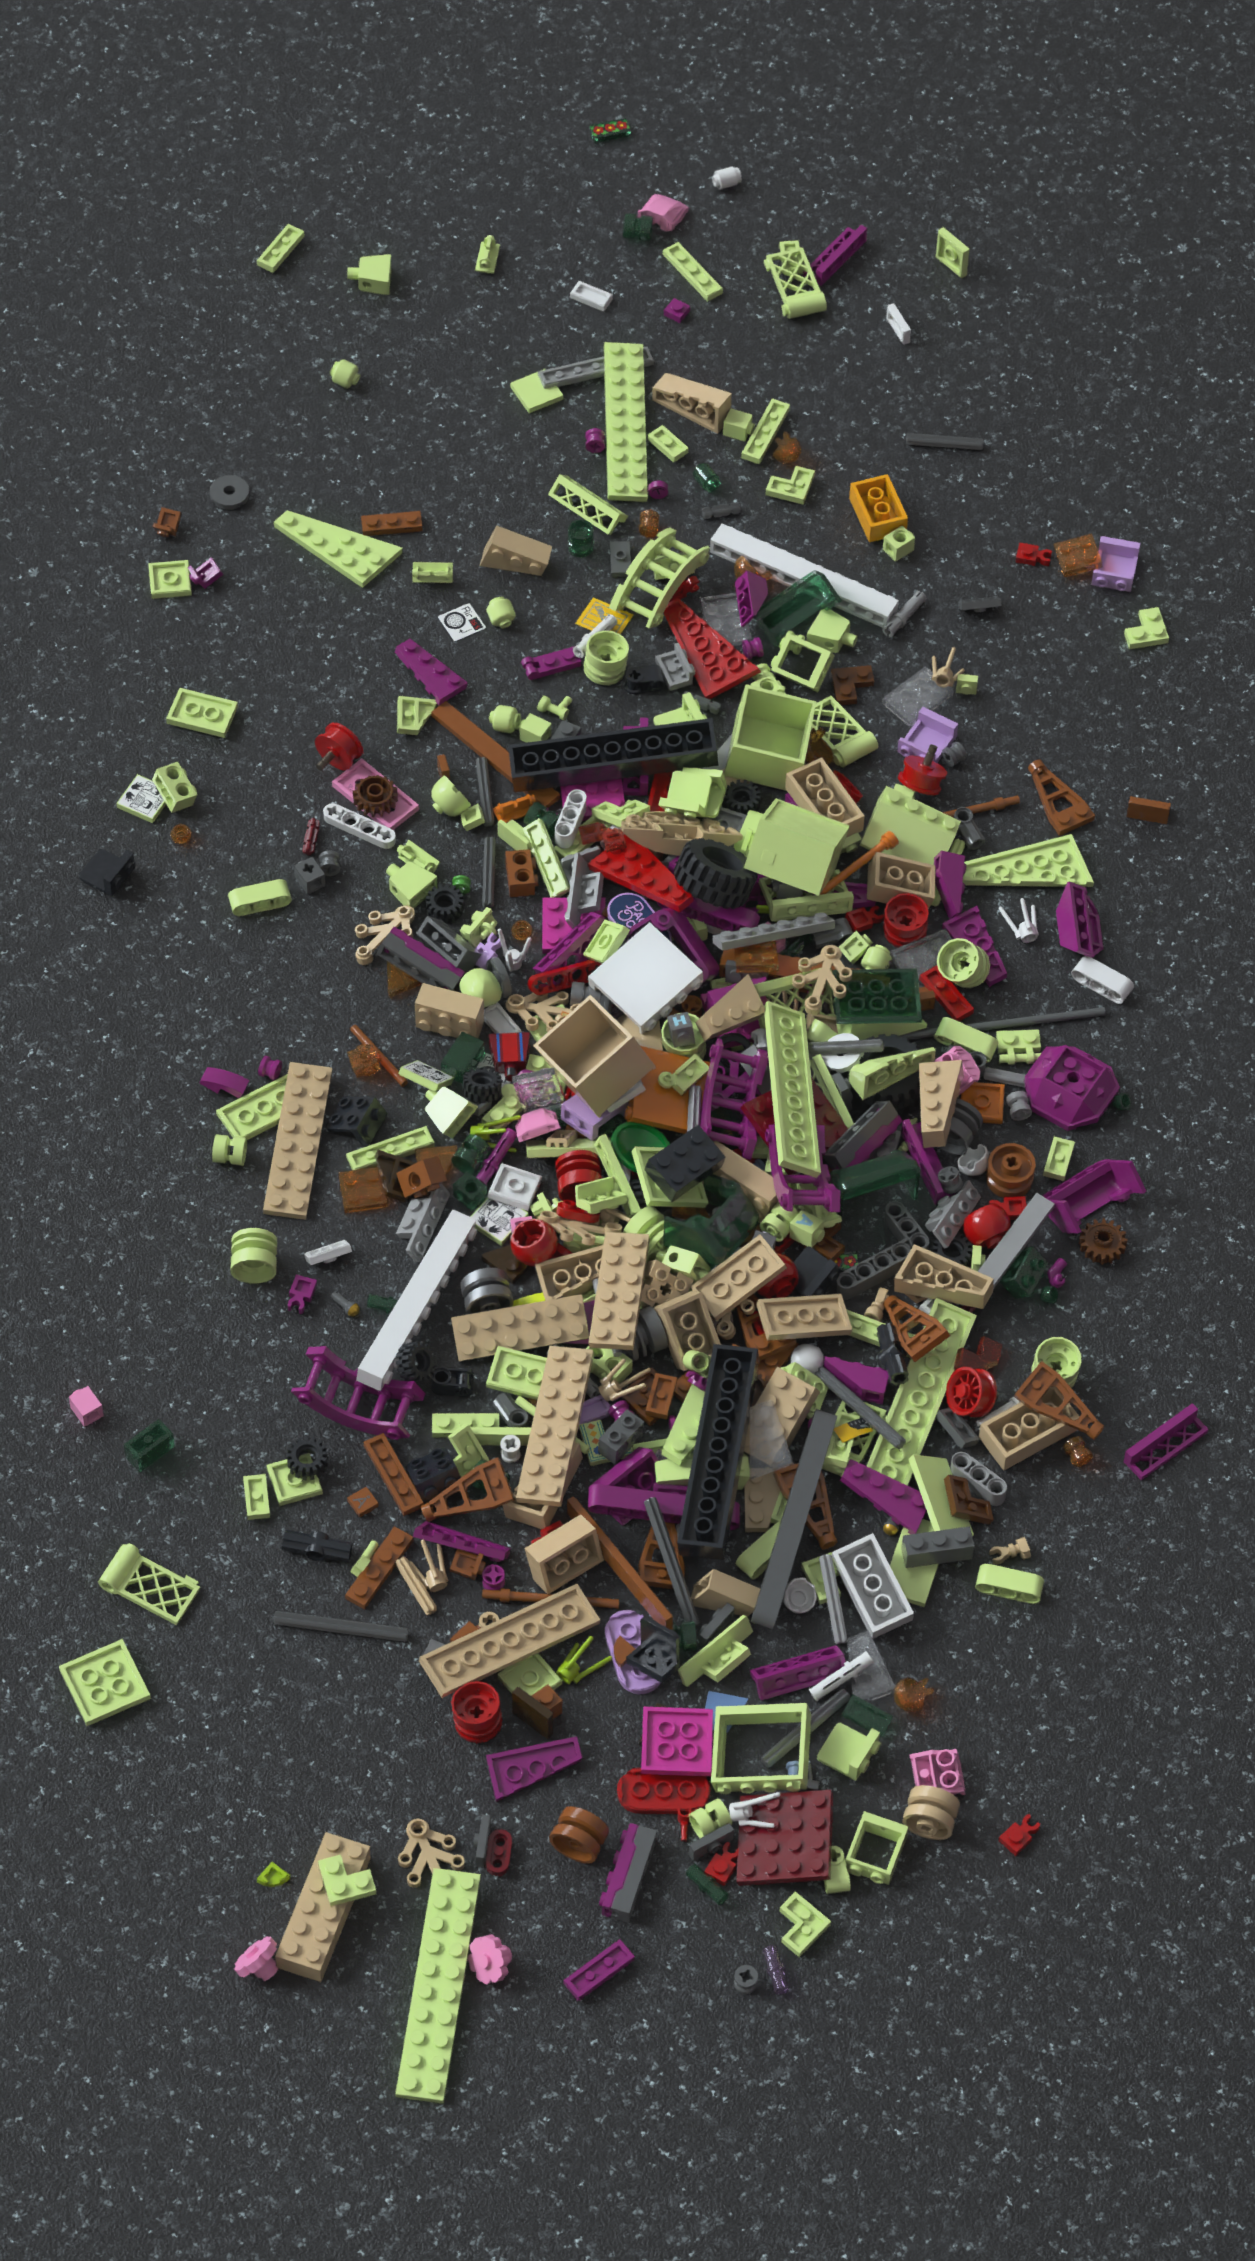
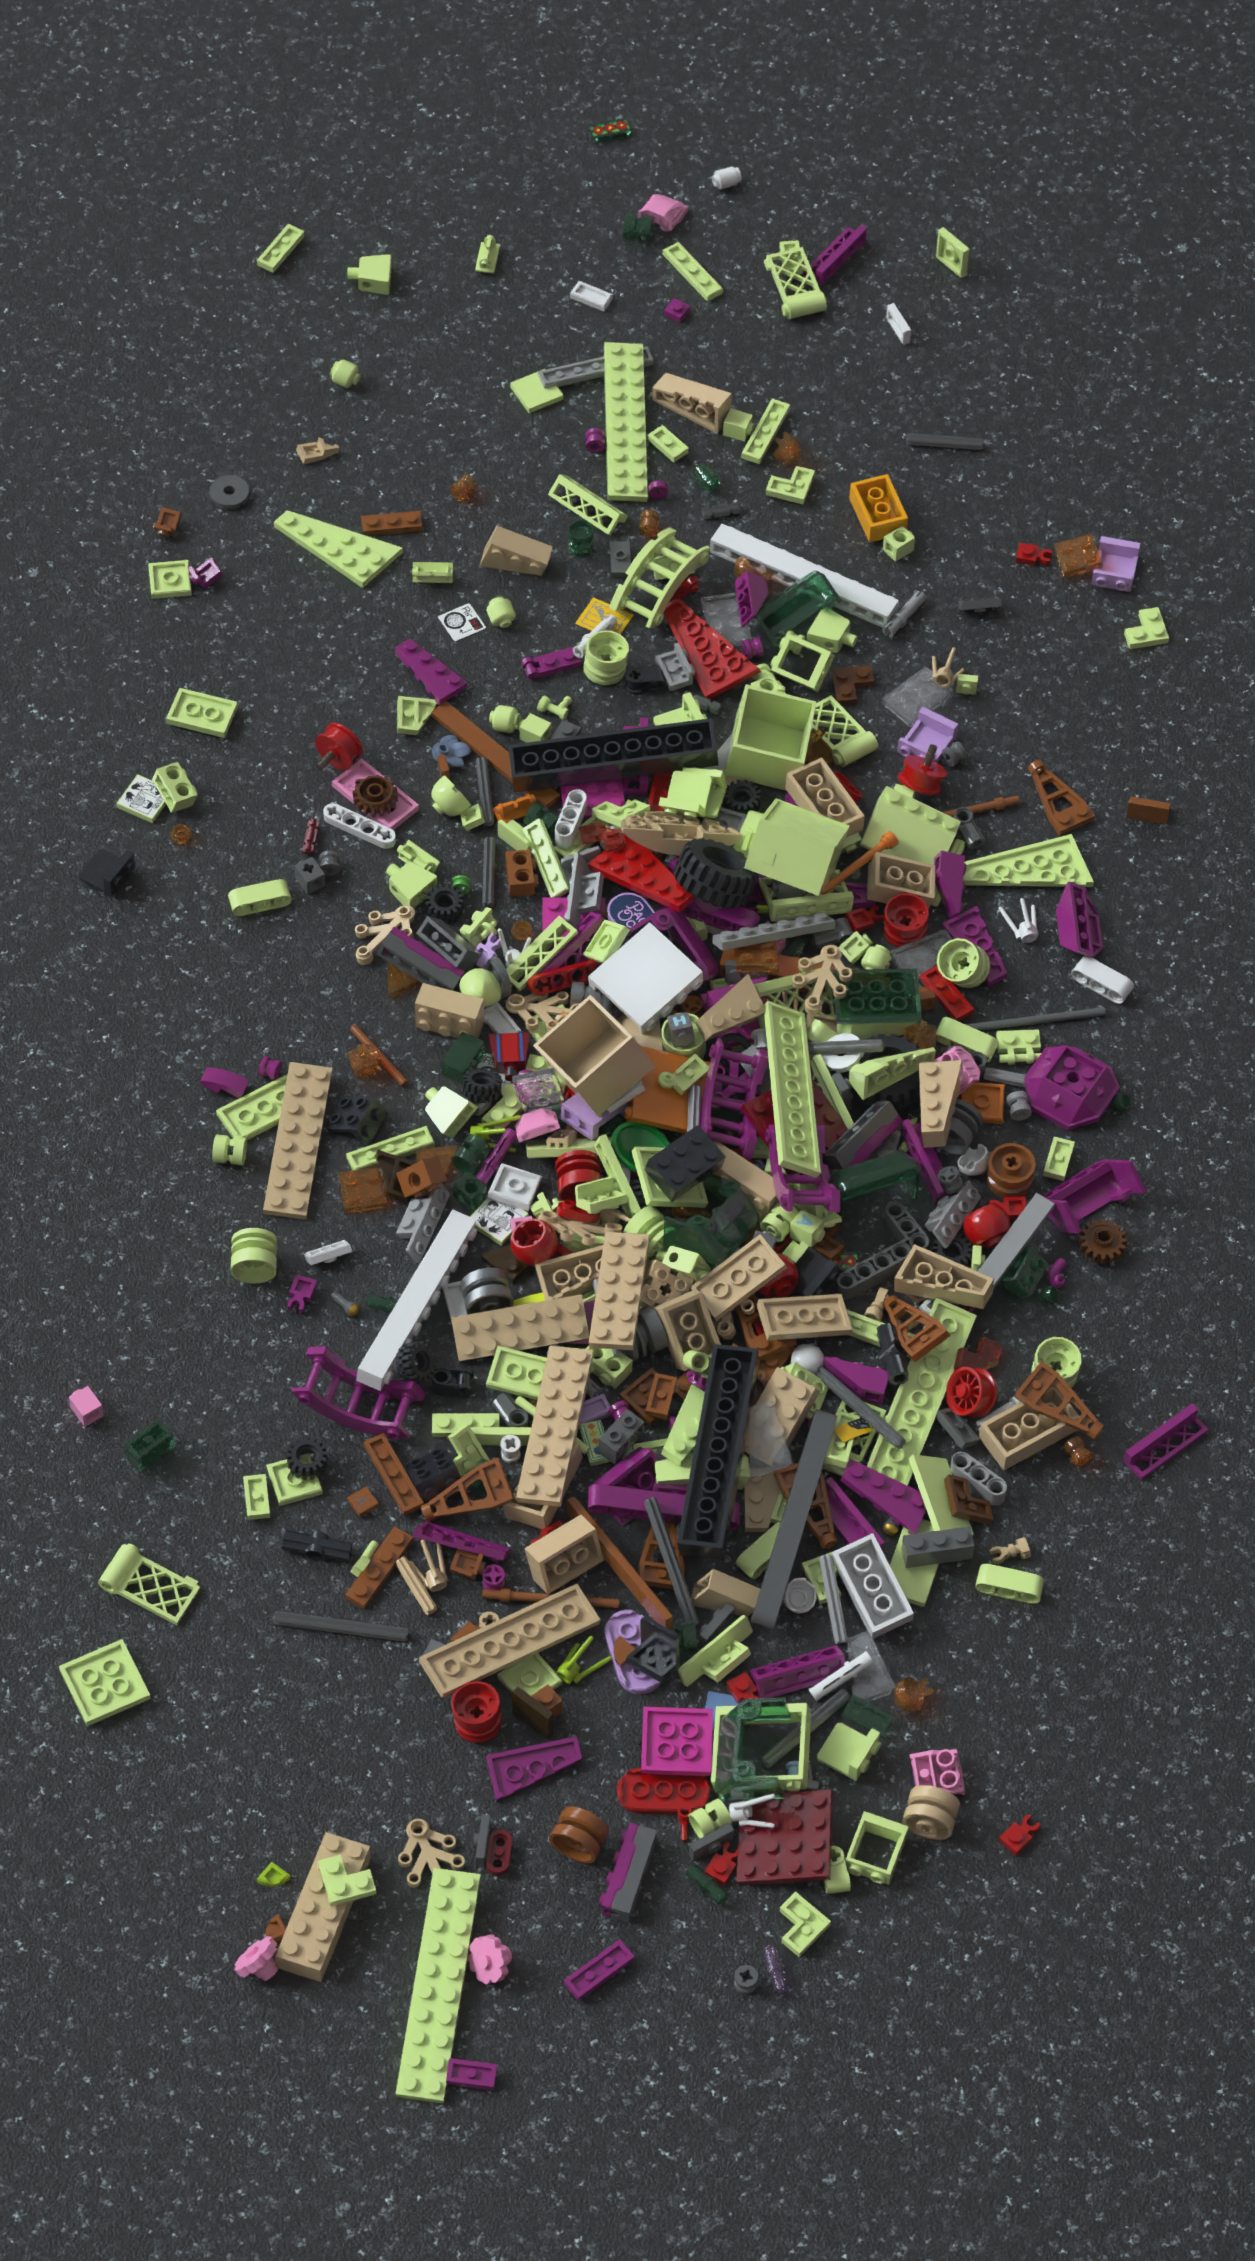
(275, 1929): none -> dark orange tile
(315, 451): none -> tan slope
(426, 1075): tile -> none
(452, 750): none -> sand blue plate
(454, 1299): none -> white tile
(464, 487): none -> clear orange wheel
(471, 2074): none -> magenta plate
(537, 950): none -> yellowish green fence
(612, 1389): tan plant -> none
(735, 1777): none -> clear green windscreen
(742, 1688): none -> red plate
(795, 1250): none -> yellowish green slope
(846, 1517): none -> magenta fence
(921, 1034): none -> clear orange brick

